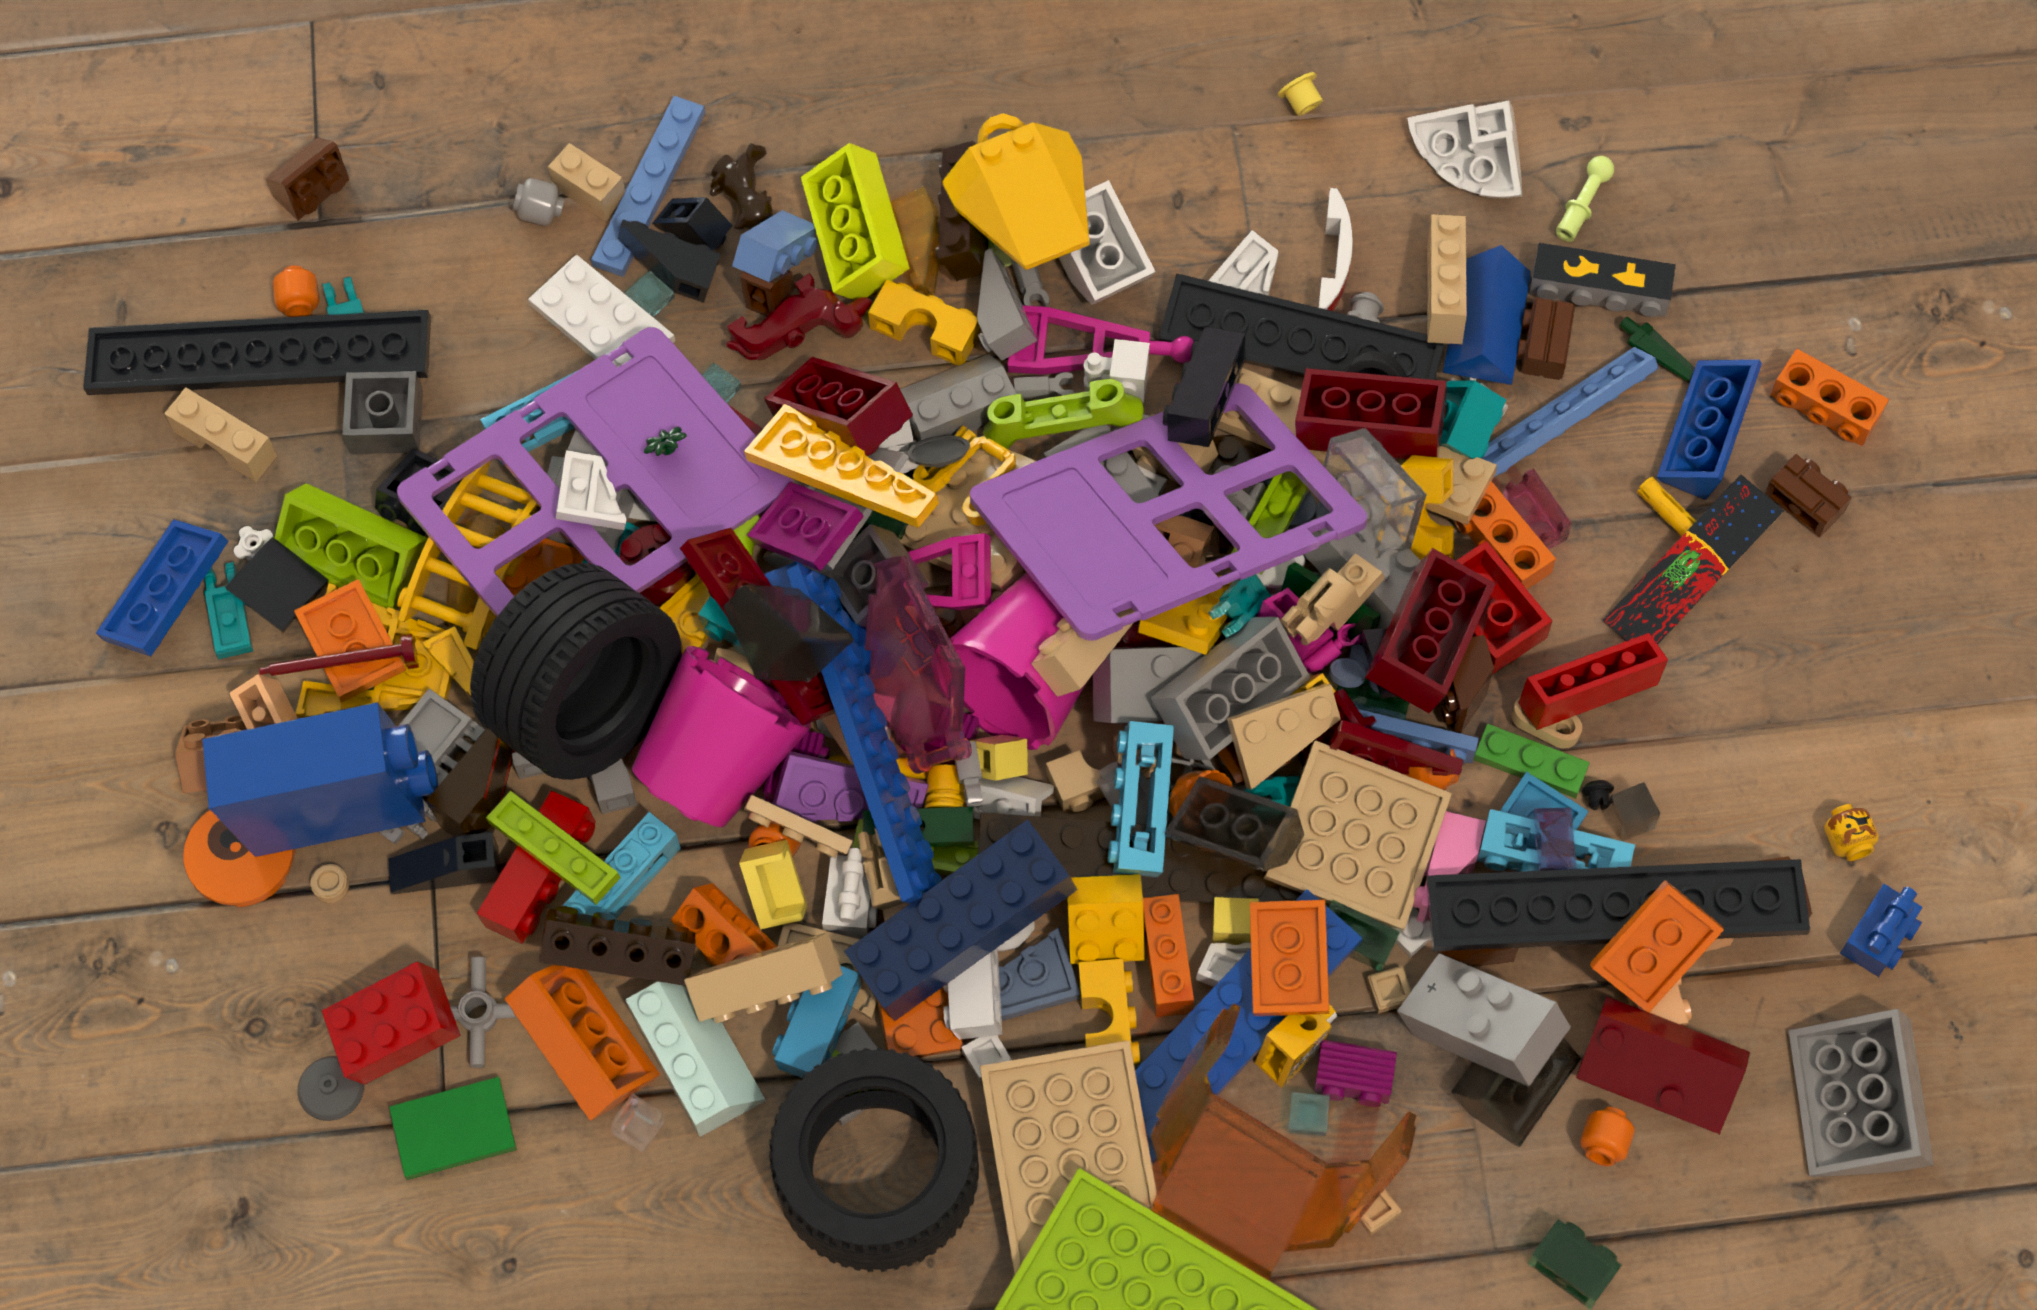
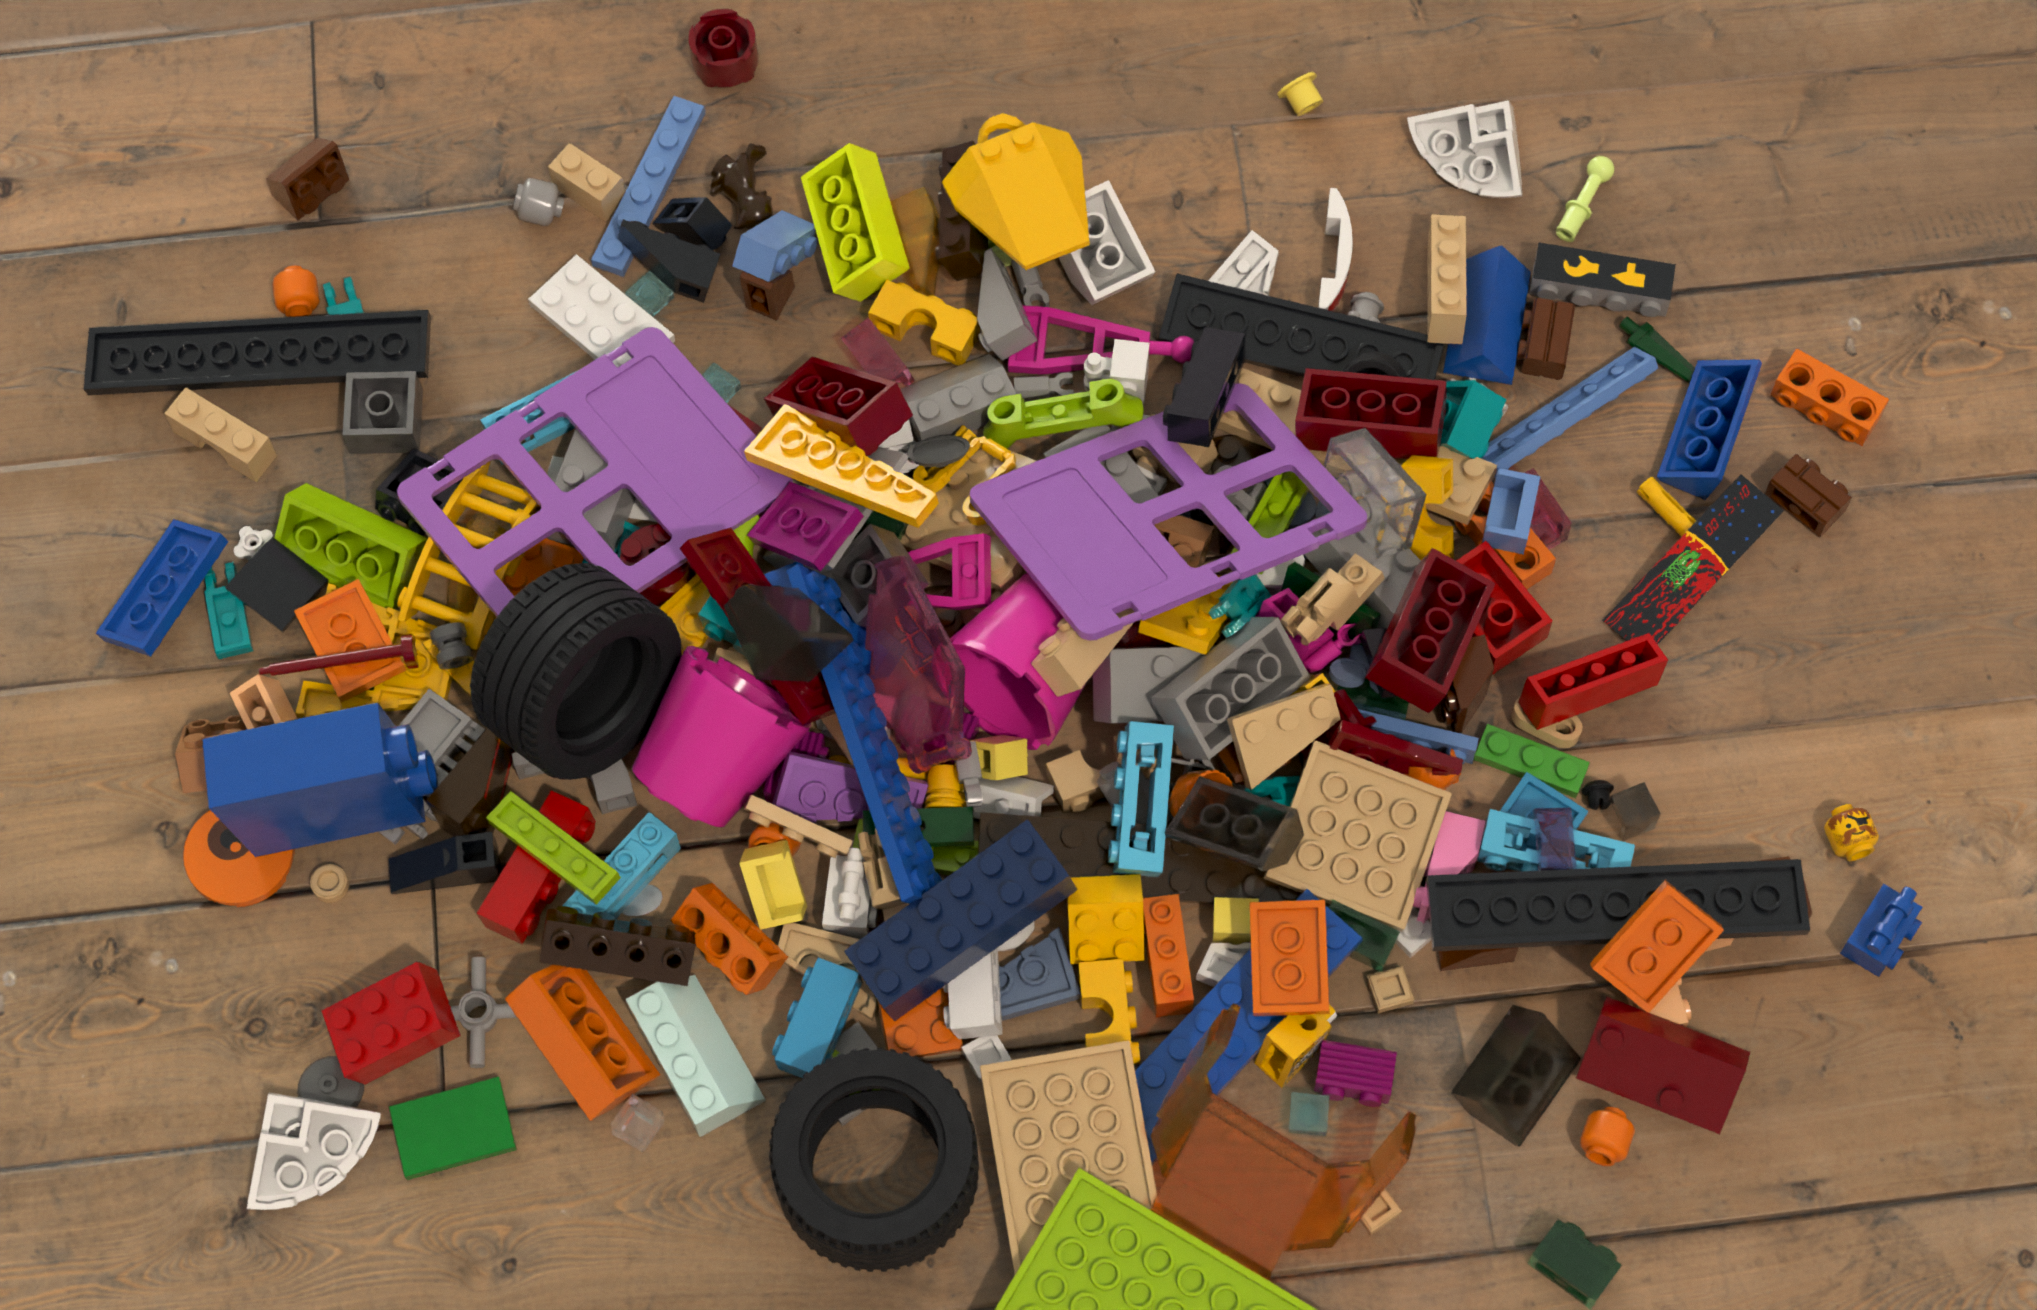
(306, 1149): none -> white brick
(451, 645): none -> dark grey wheel
(587, 493): white wing -> none
(645, 902): none -> flat silver sticker
(666, 442): dark green plant -> none
(723, 48): none -> dark red brick
(764, 977): tan brick -> none
(794, 319): dark red animal -> none
(876, 354): none -> clear pink hinge
(1484, 1019): light grey brick -> none
(1511, 510): none -> medium blue panel
(1861, 1096): light grey slope -> none

